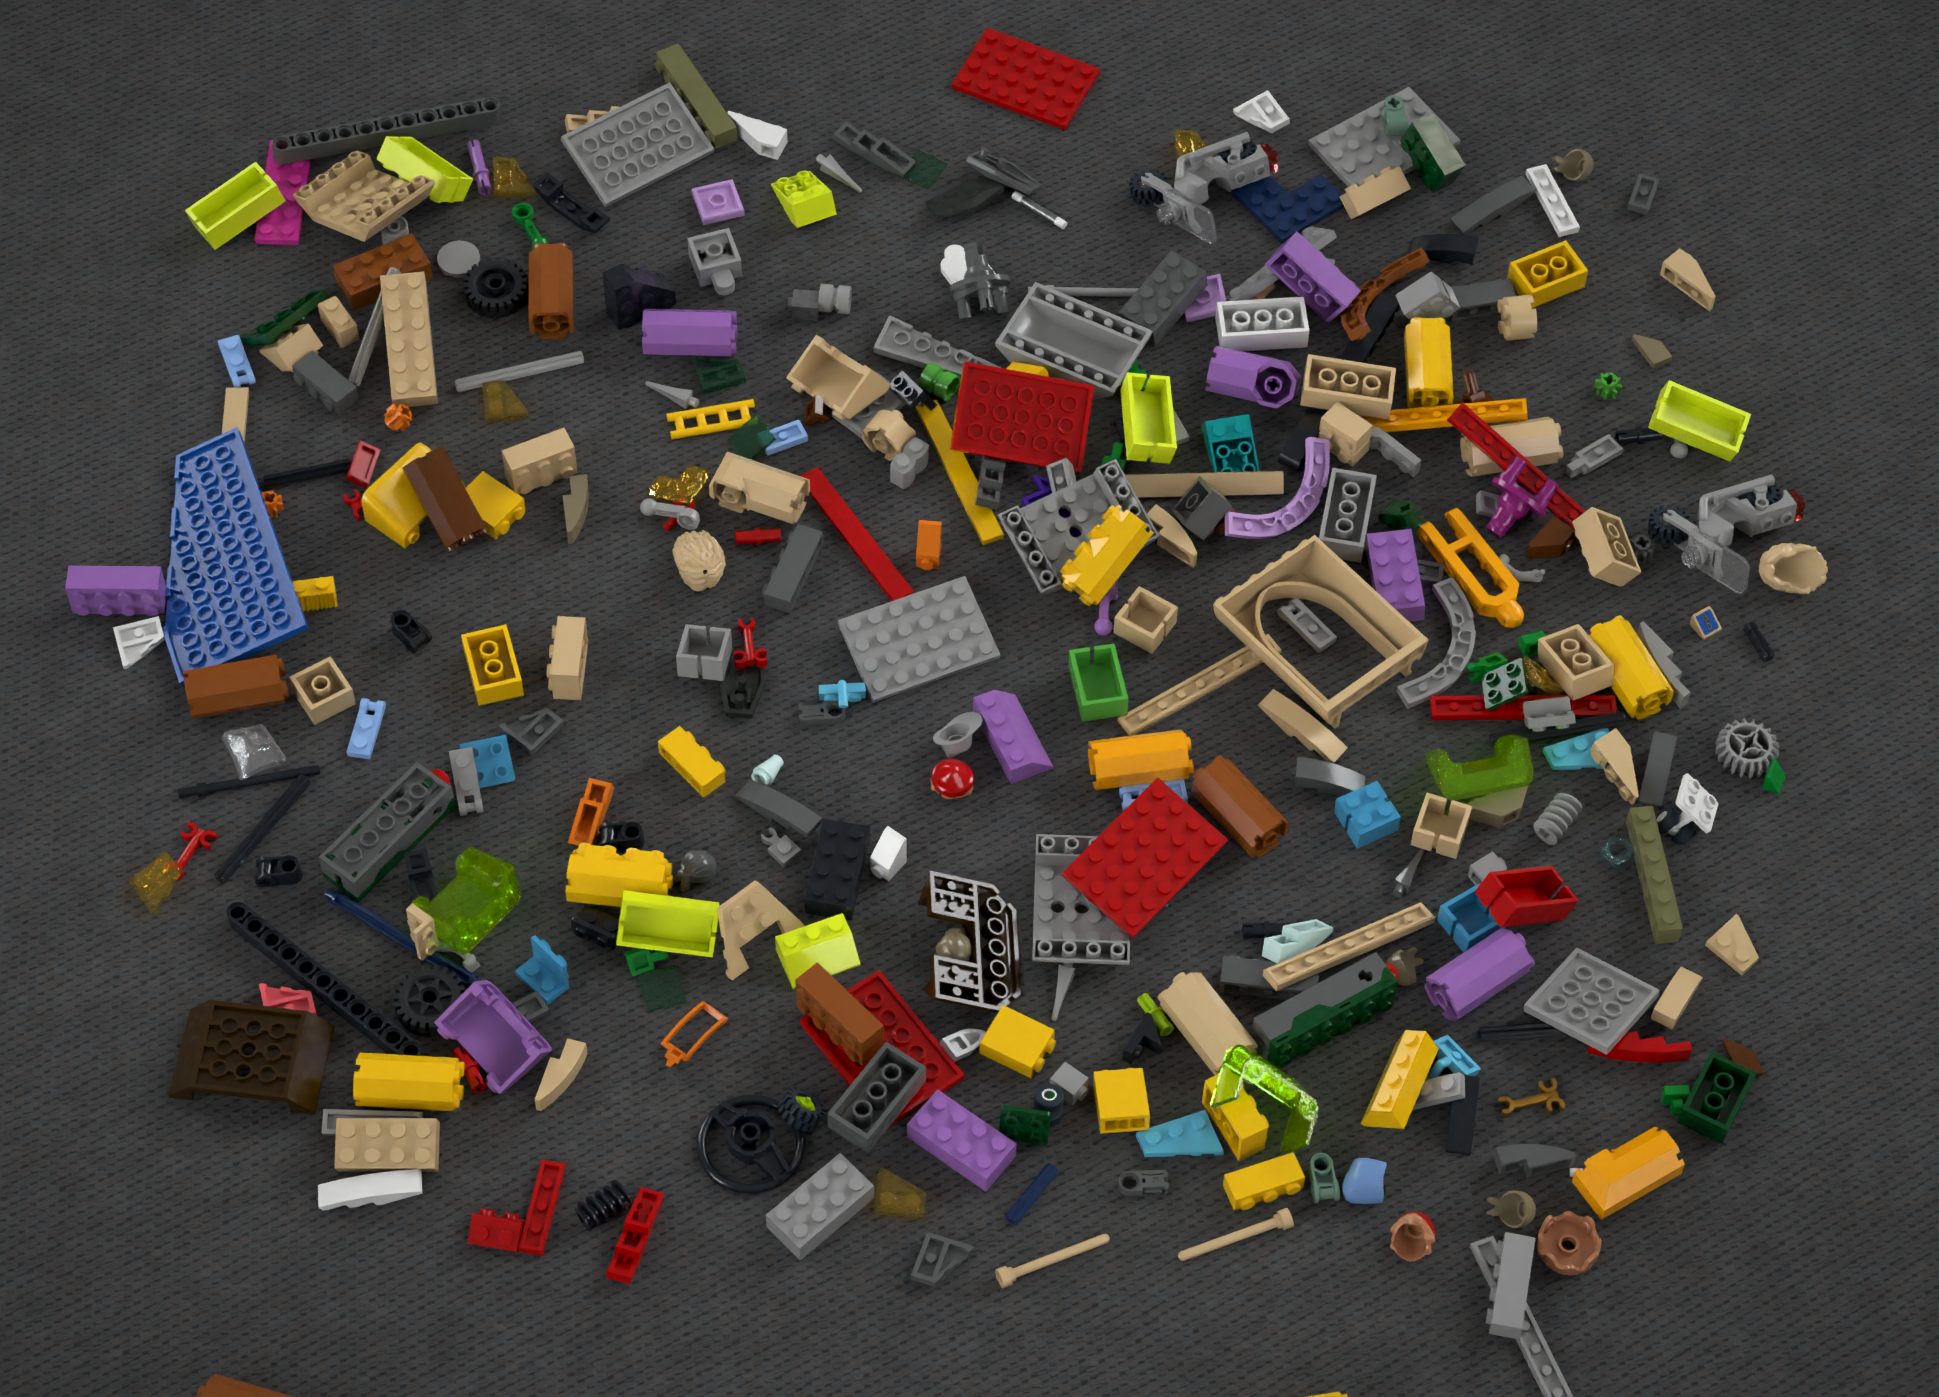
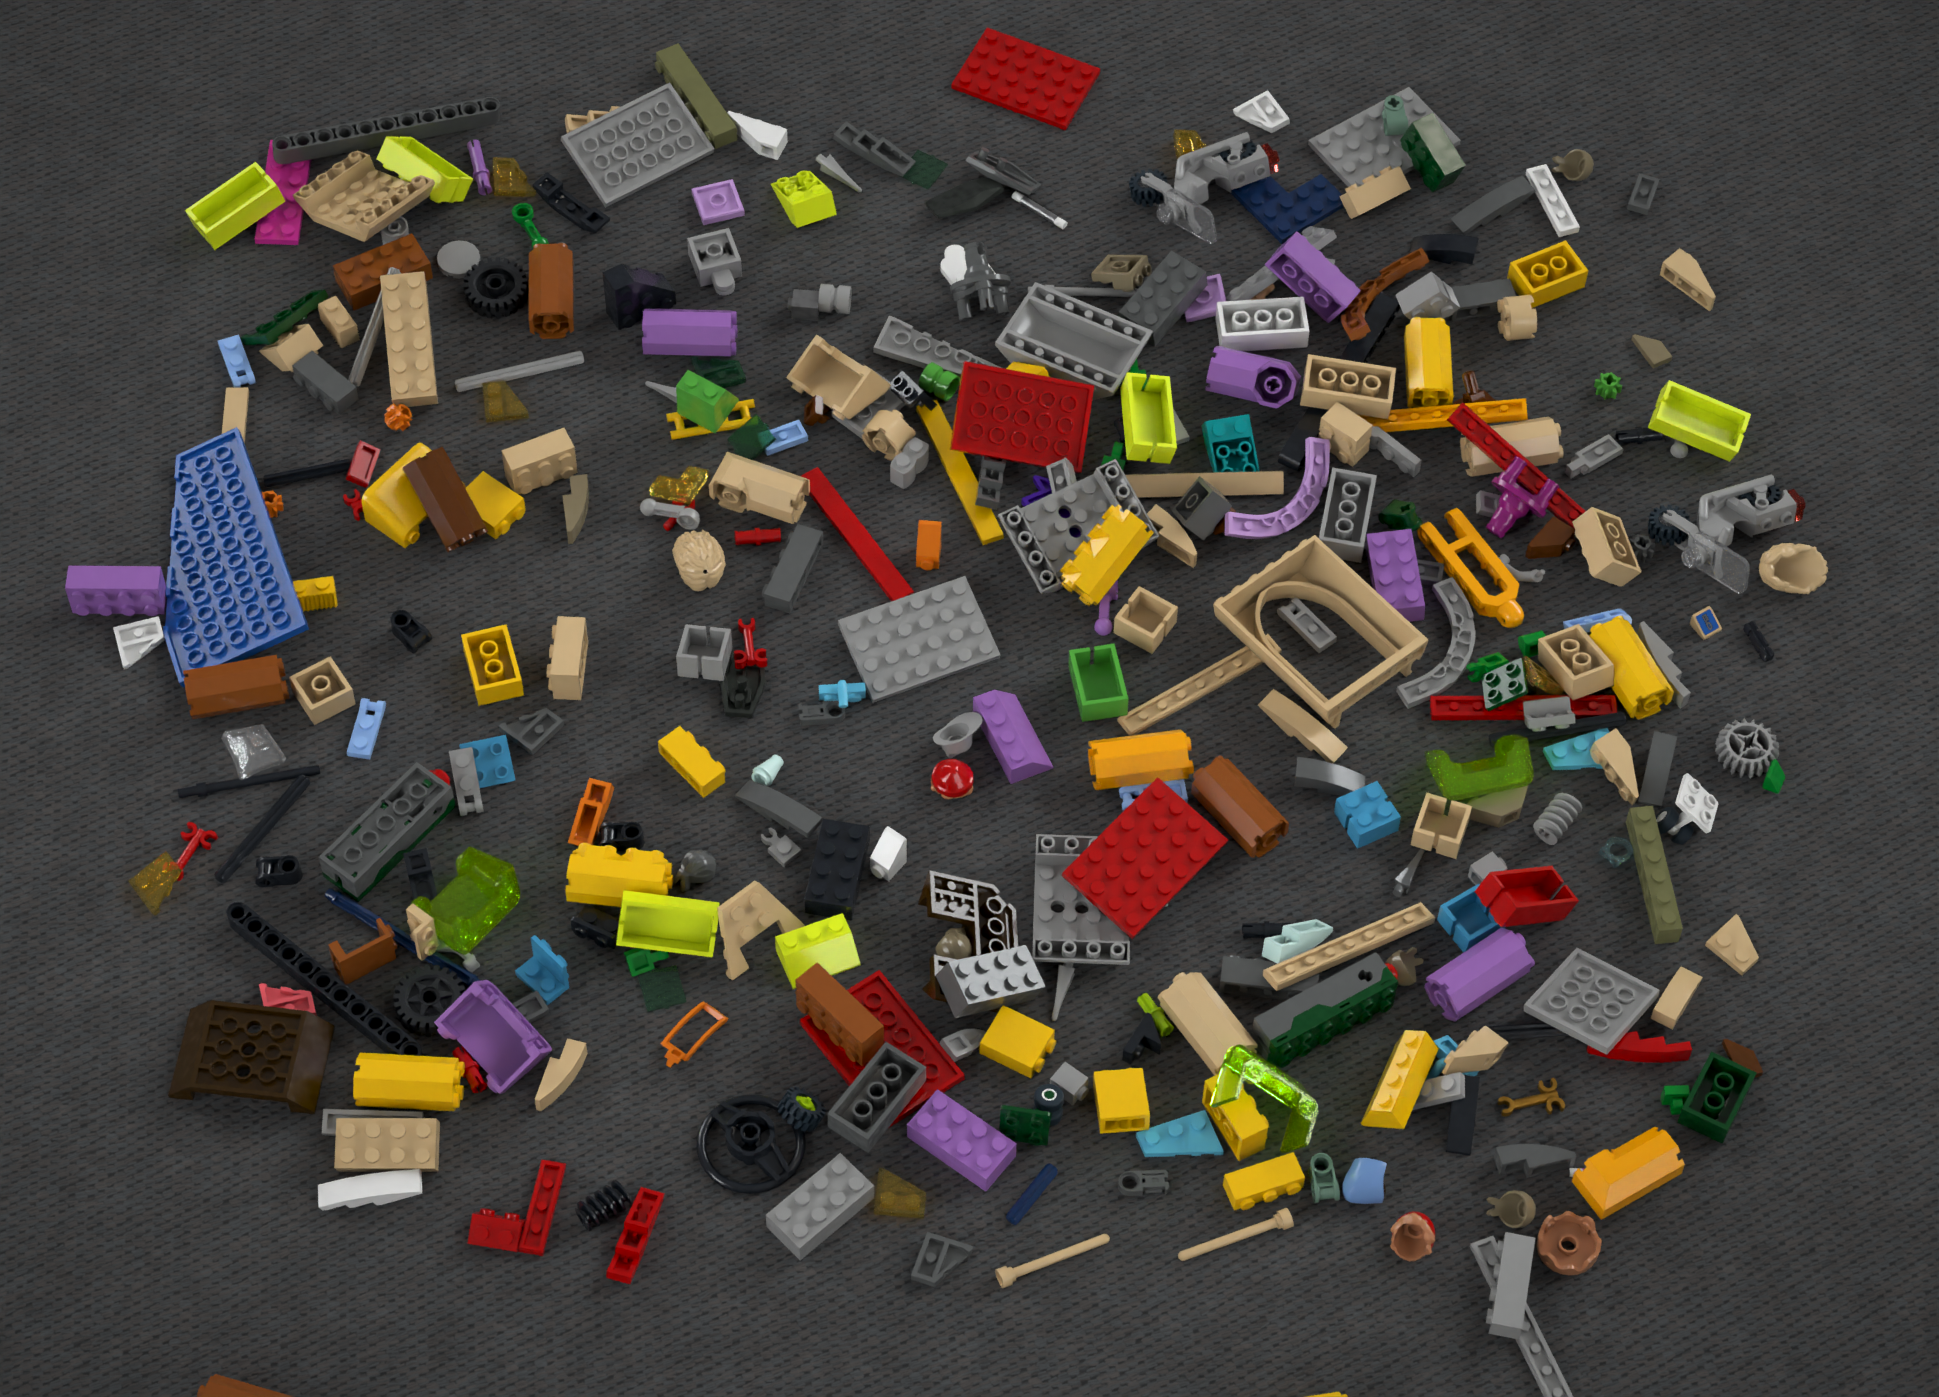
(367, 957): none -> dark orange panel
(703, 401): none -> bright green slope
(990, 981): none -> brick
(1123, 270): none -> dark tan plate
(1476, 1053): none -> tan slope
(1588, 622): none -> light blue plate

